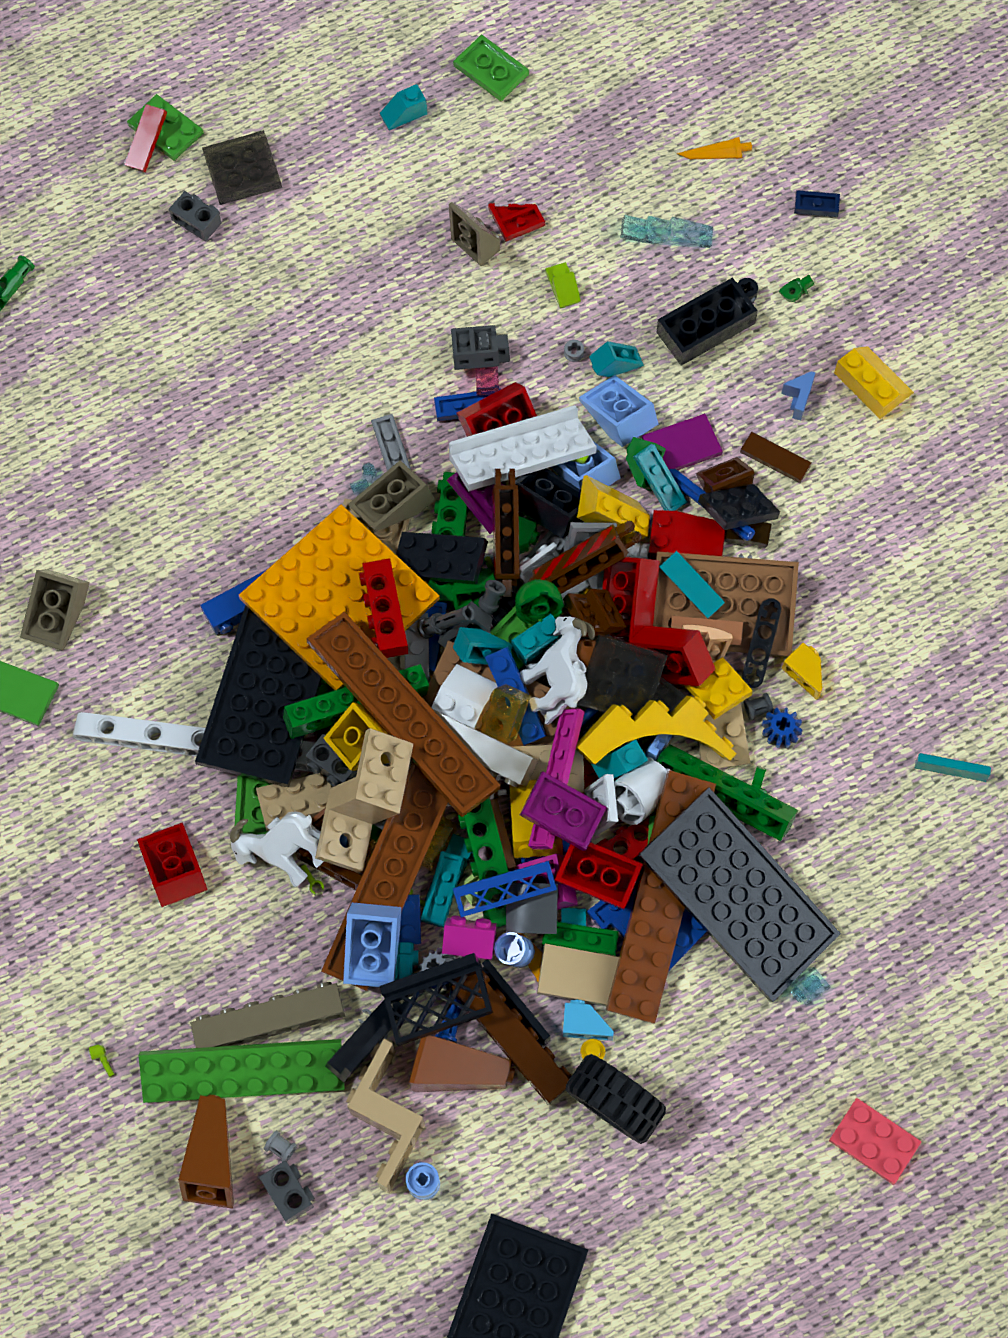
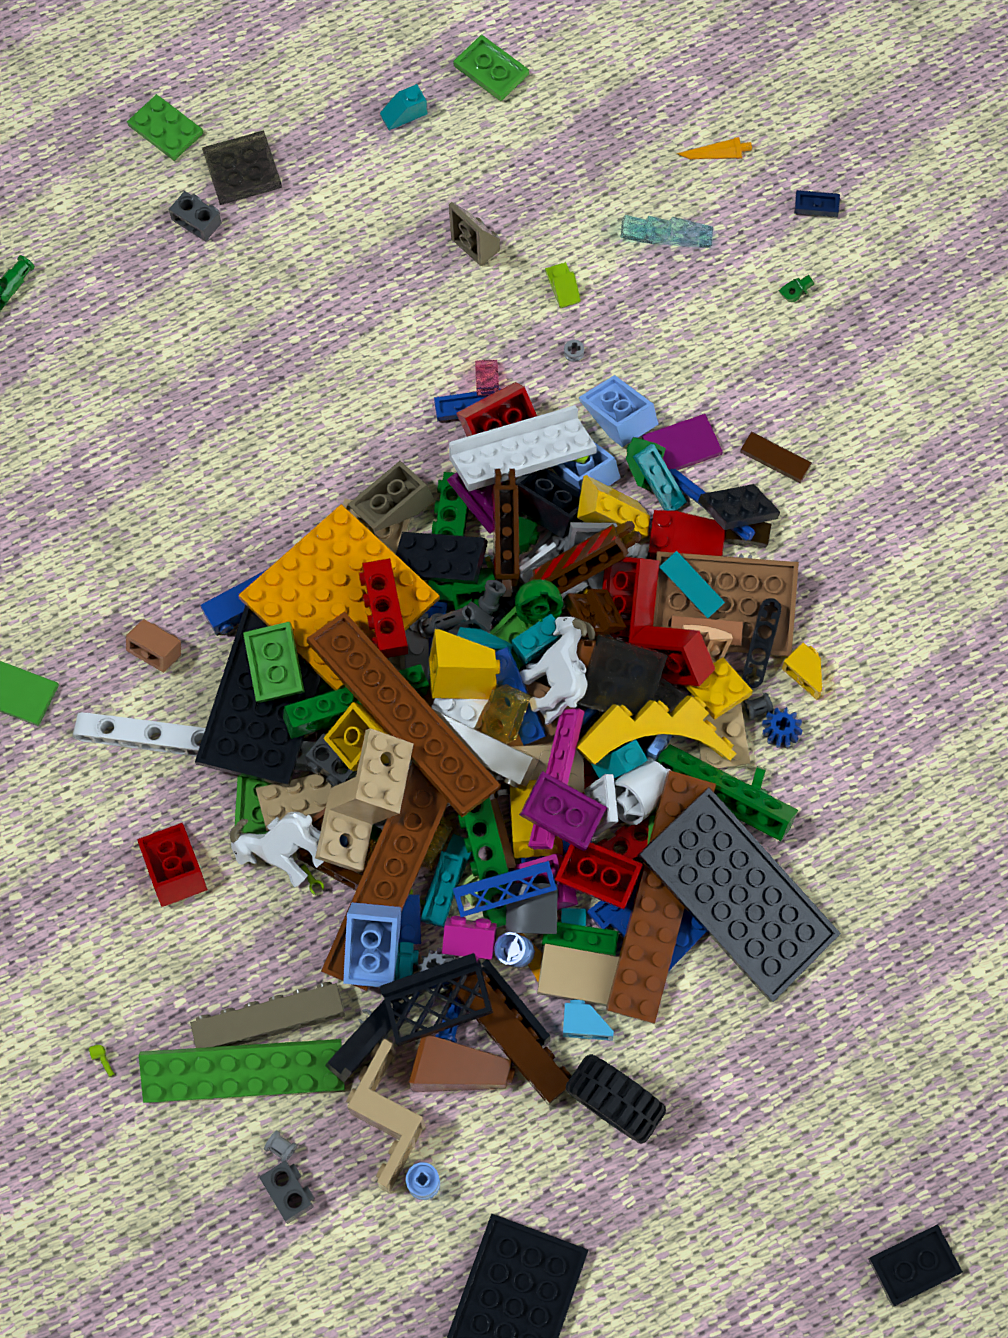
(53, 608): dark tan slope -> none
(145, 138): tile -> none
(153, 645): none -> nougat brick
(207, 1161): dark orange slope -> none
(273, 662): none -> bright green plate
(367, 478): clear light blue arm -> none
(389, 441): light grey tile -> none
(461, 668): none -> yellow slope
(479, 347): dark grey piece -> none
(516, 219): red wing -> none
(594, 1047): yellow plate -> none
(615, 359): teal slope -> none
(706, 321): black brick -> none
(726, 475): reddish brown slope -> none
(751, 286): black wheel -> none
(799, 389): medium blue slope -> none
(809, 986): clear light blue bracket -> none
(872, 380): yellow slope -> none
(875, 1141): coral plate -> none
(915, 1265): none -> black plate
(952, 767): teal tile -> none

